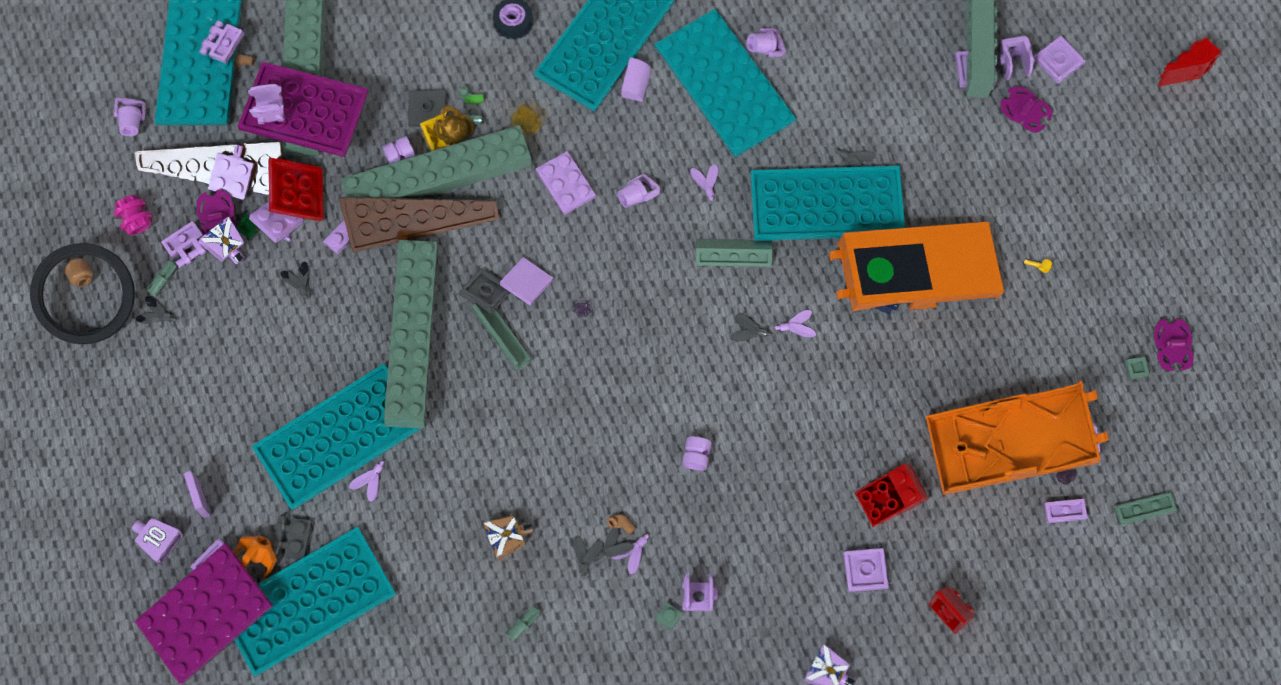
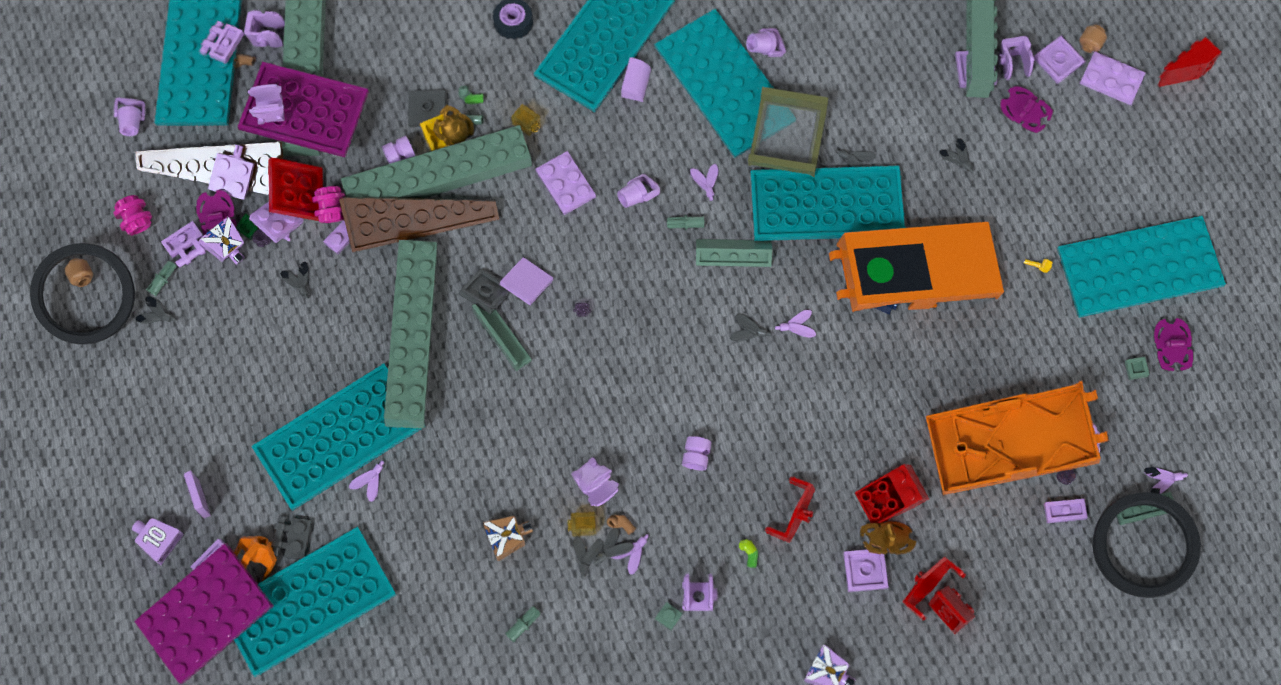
(257, 19): none -> lavender piece
(257, 238): none -> clear purple plate
(329, 204): none -> dark pink piece
(582, 524): none -> clear yellow brick
(594, 482): none -> lavender piece
(685, 222): none -> sand green axle
(748, 546): none -> arm
(788, 131): none -> piece
(799, 514): none -> red piece
(888, 536): none -> pearl gold shield
(927, 583): none -> red piece
(960, 158): none -> dark grey piece
(1093, 38): none -> medium nougat head
(1112, 78): none -> lavender plate
(1140, 266): none -> teal plate
(1166, 477): none -> lavender piece
(1182, 517): none -> black tyre

